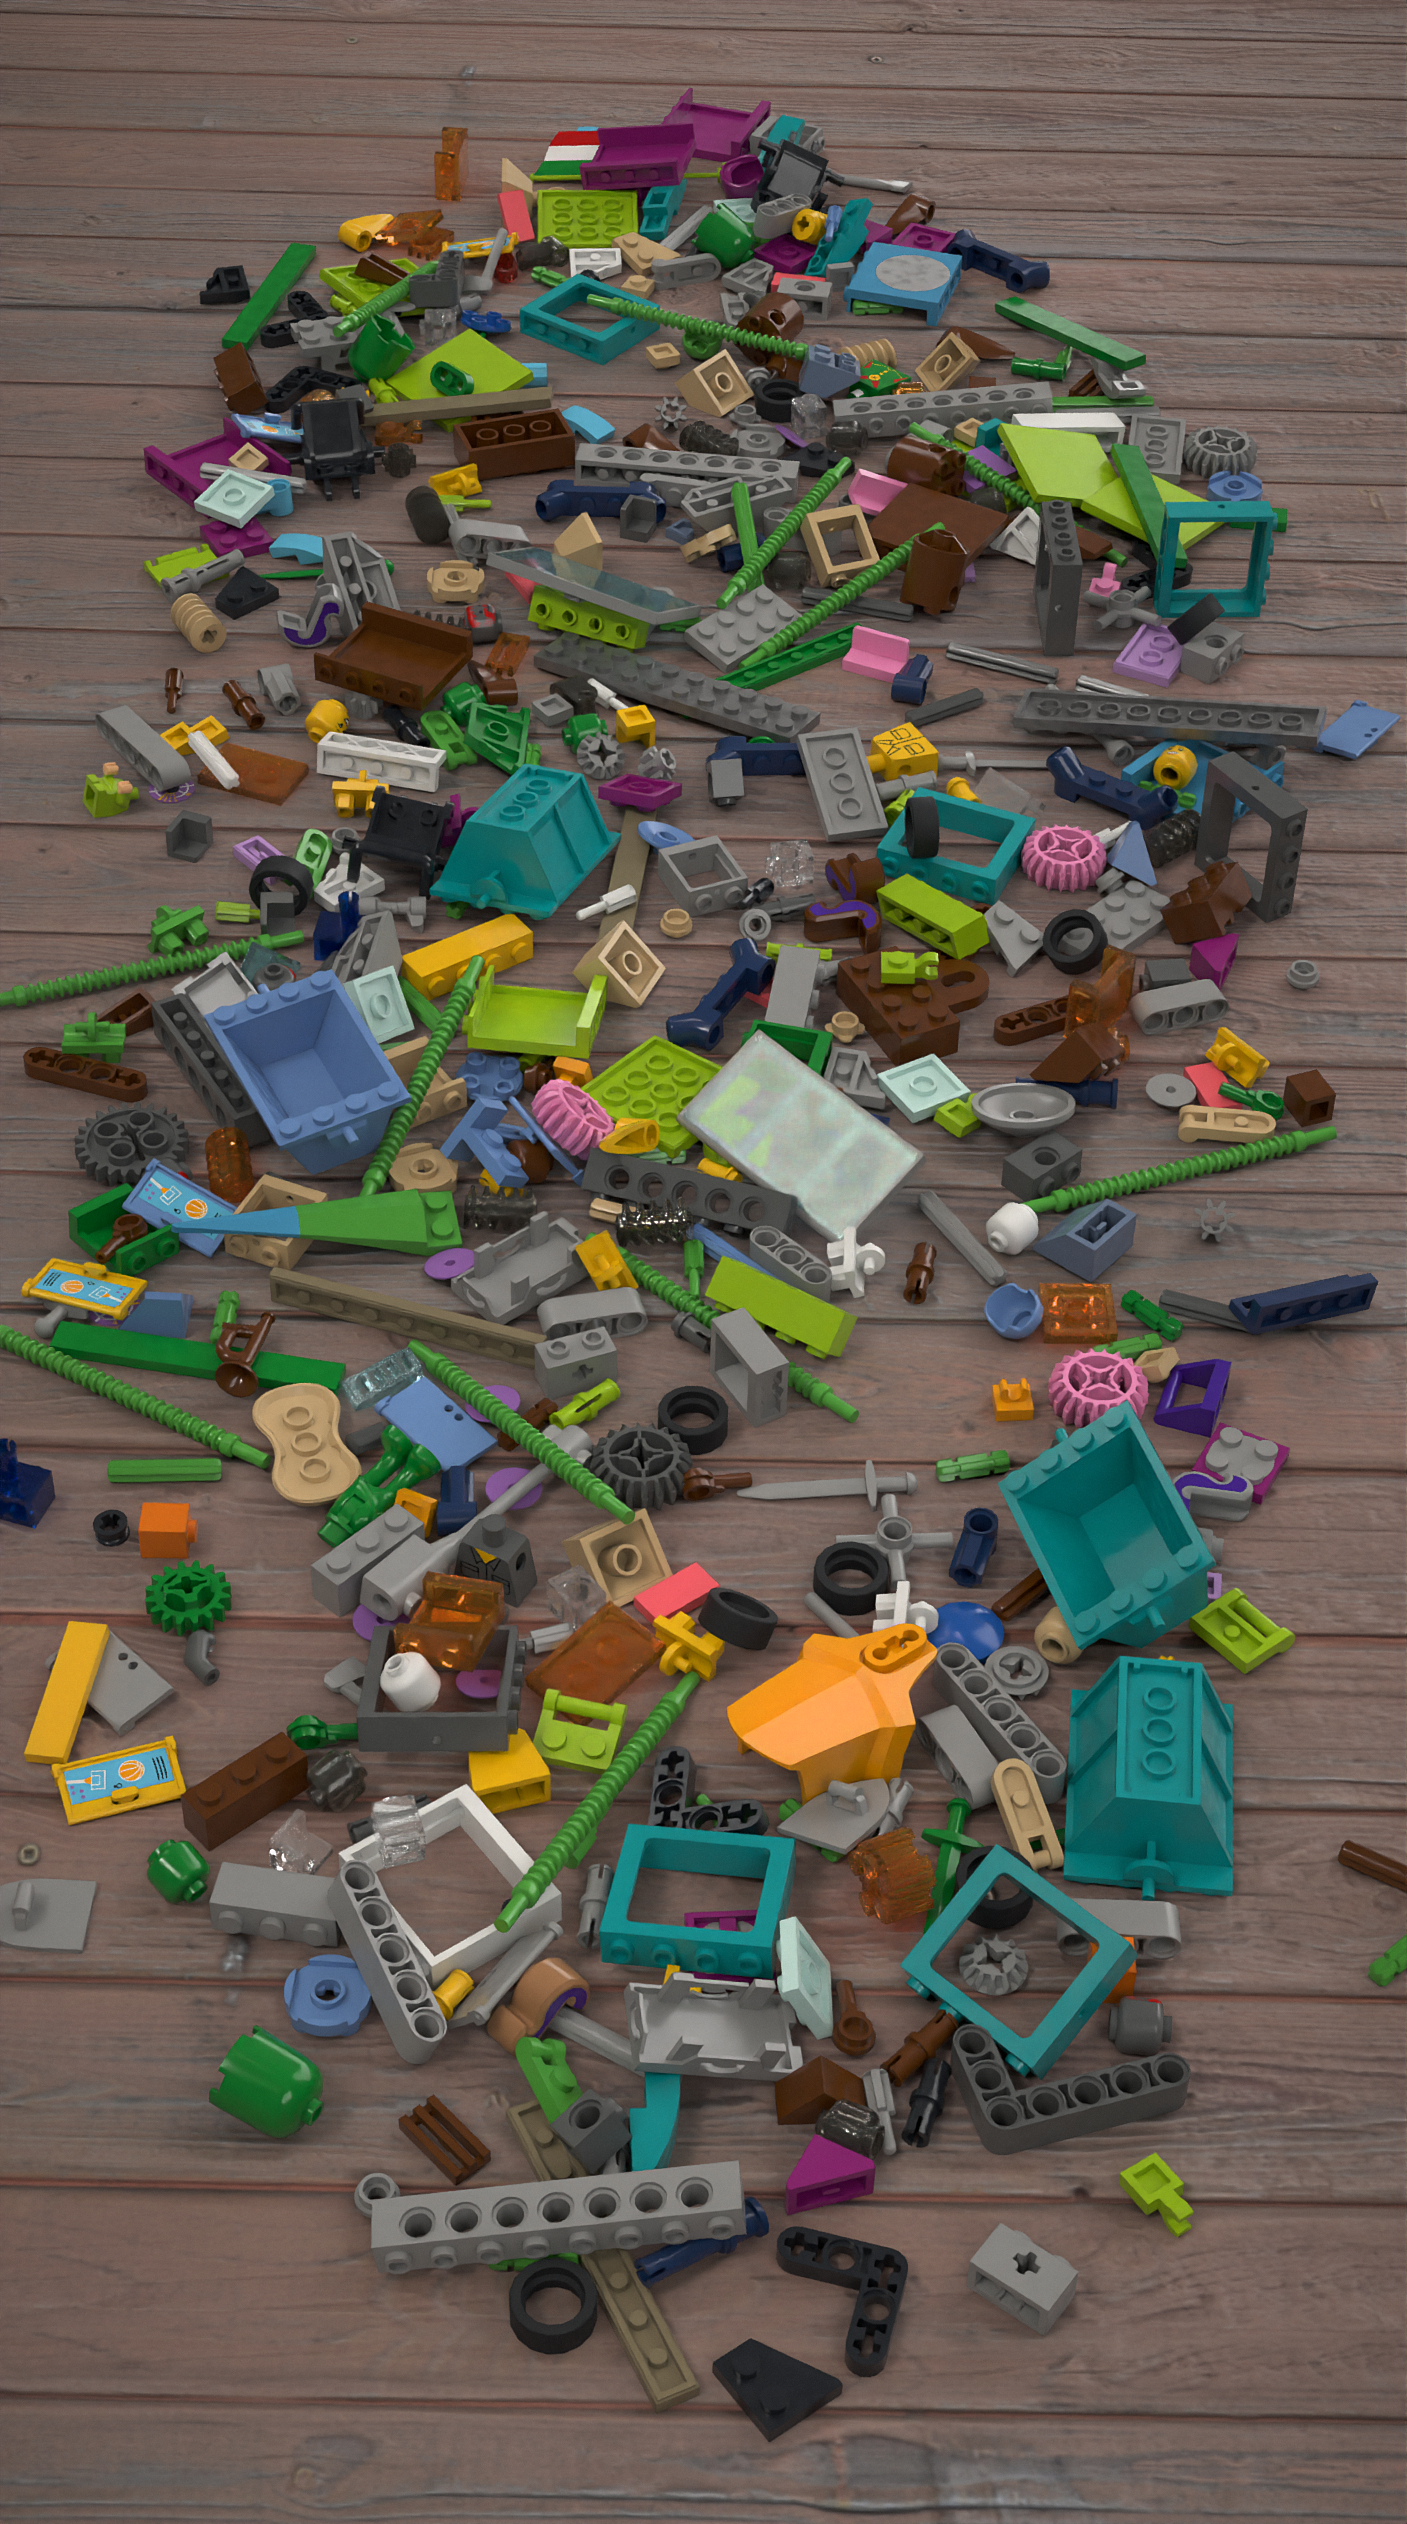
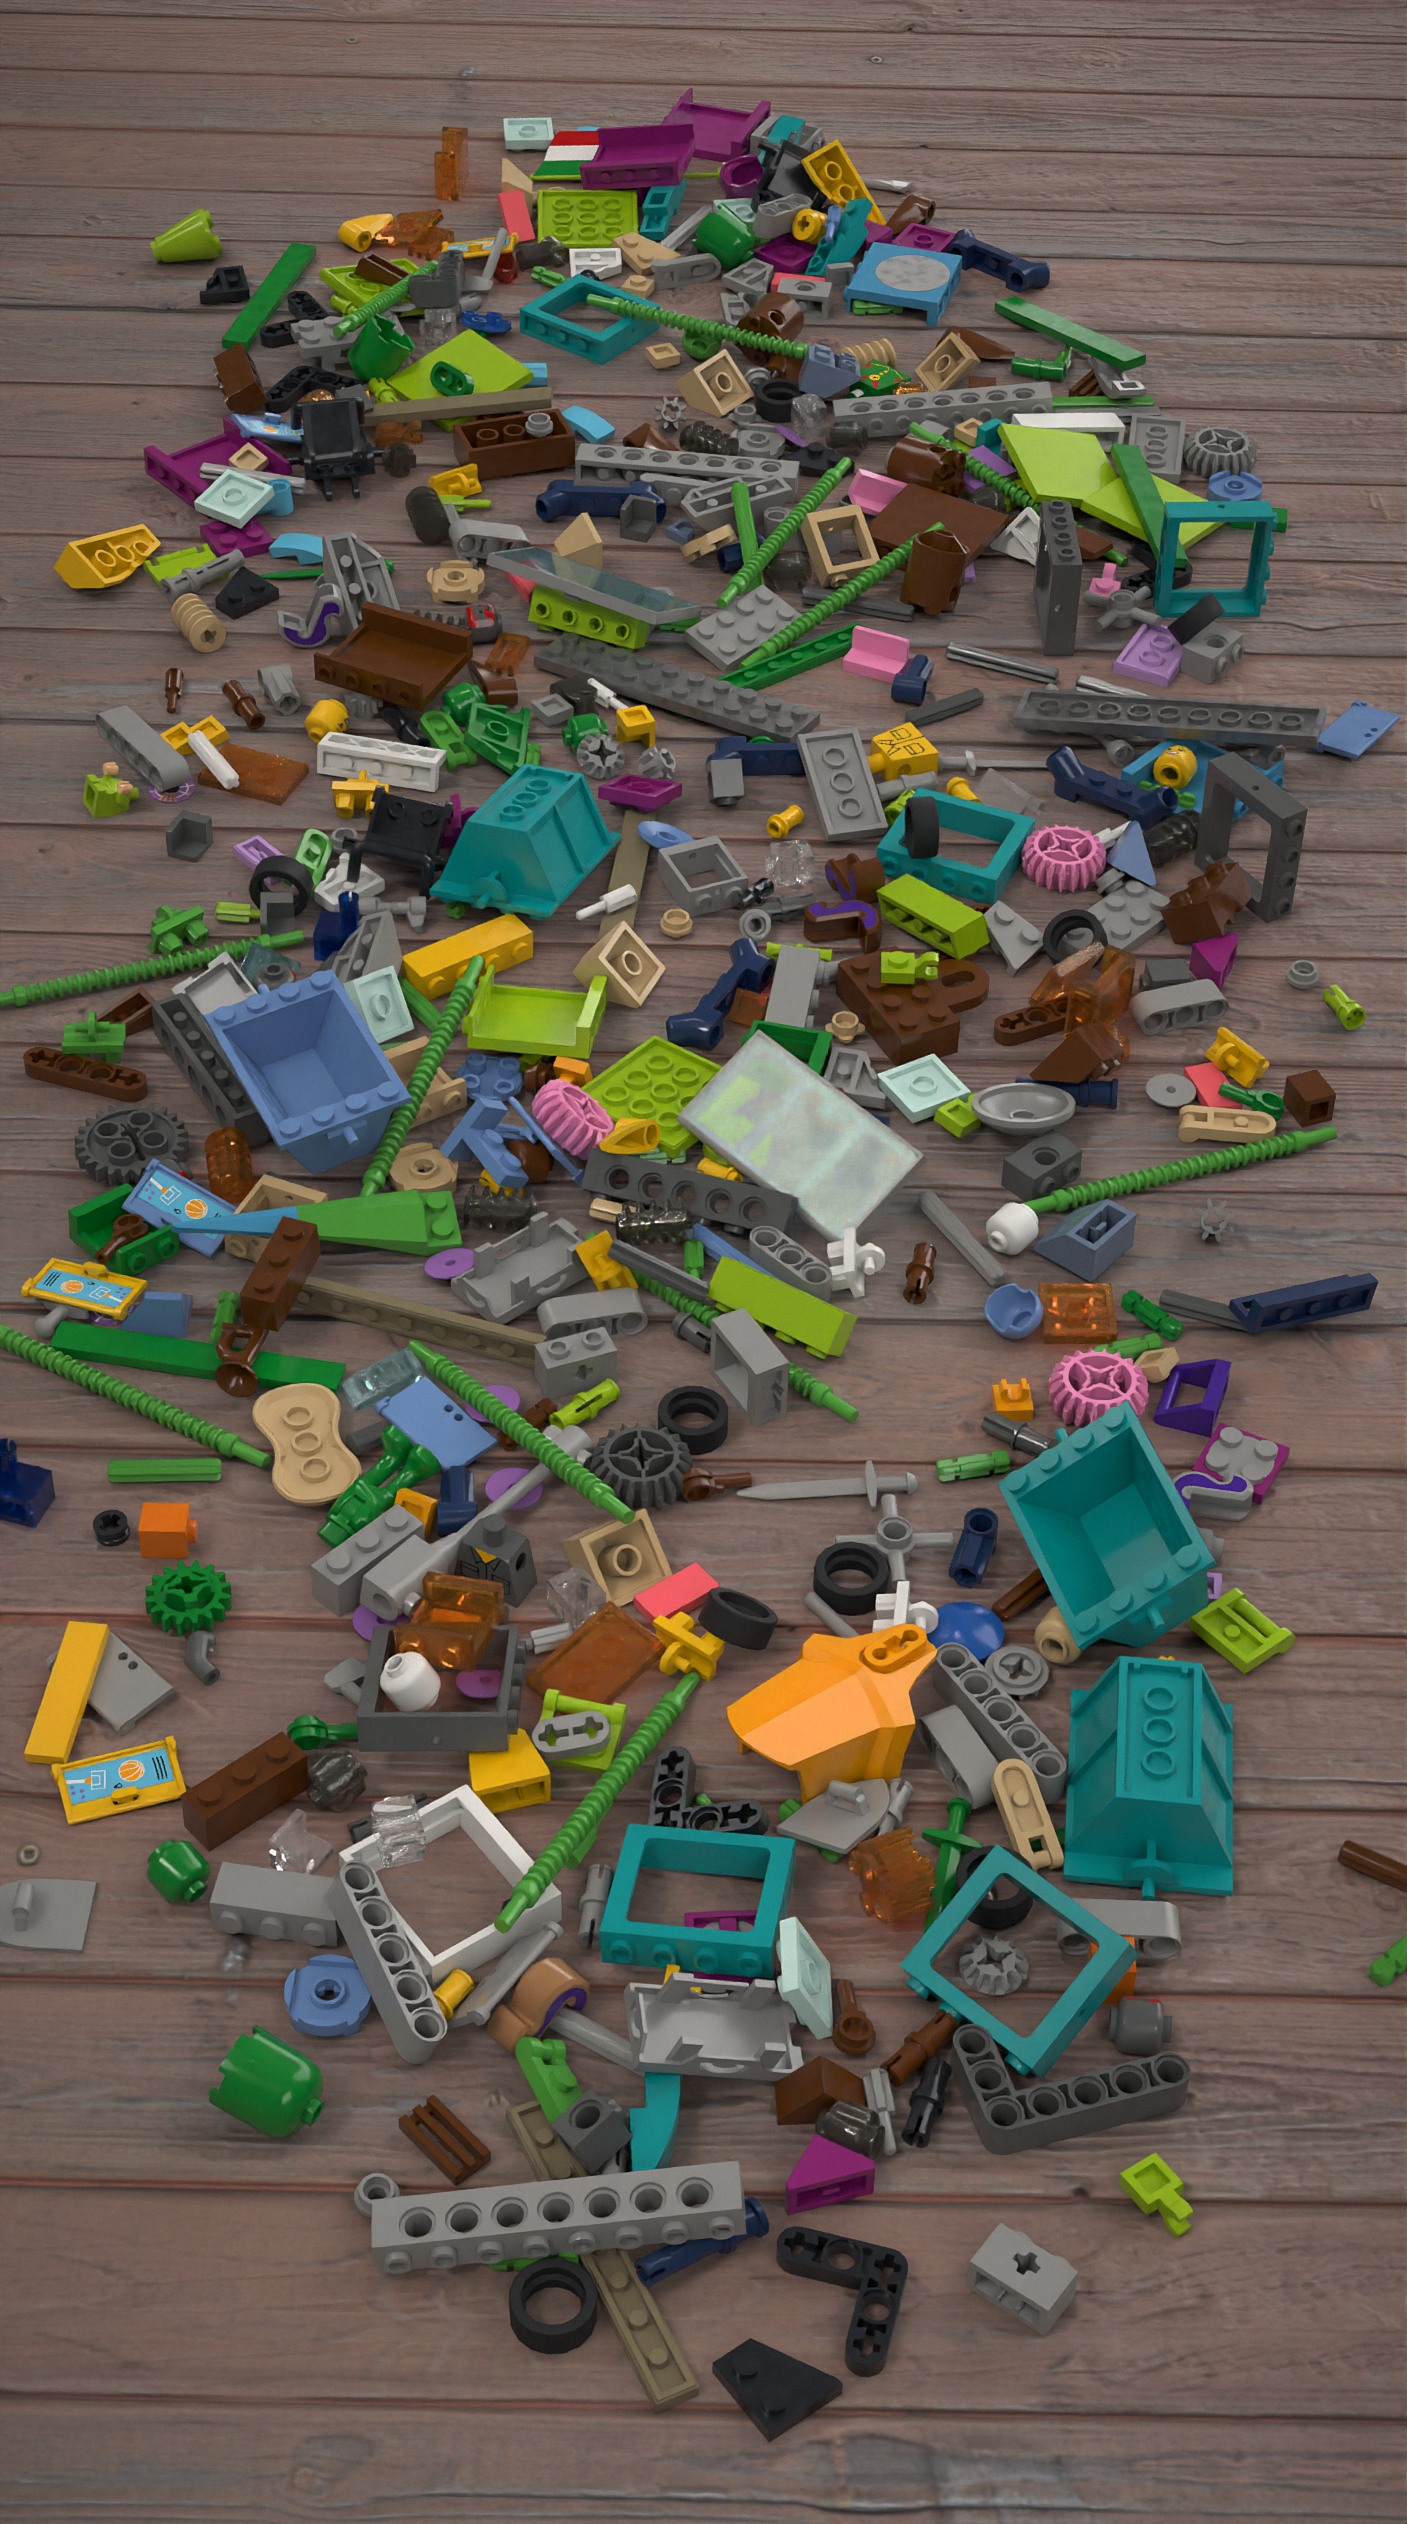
(106, 557): none -> yellow wedge
(188, 240): none -> lime cone
(280, 1274): none -> reddish brown brick
(527, 133): none -> light aqua plate
(539, 425): none -> light grey plate
(571, 1735): none -> light grey beam
(658, 1270): none -> dark grey axle
(747, 1007): none -> clear orange plate
(781, 824): none -> yellow pin
(838, 179): none -> yellow wedge
(1016, 1434): none -> dark grey axle
(1063, 973): none -> clear orange tile
(1347, 1011): none -> lime pin

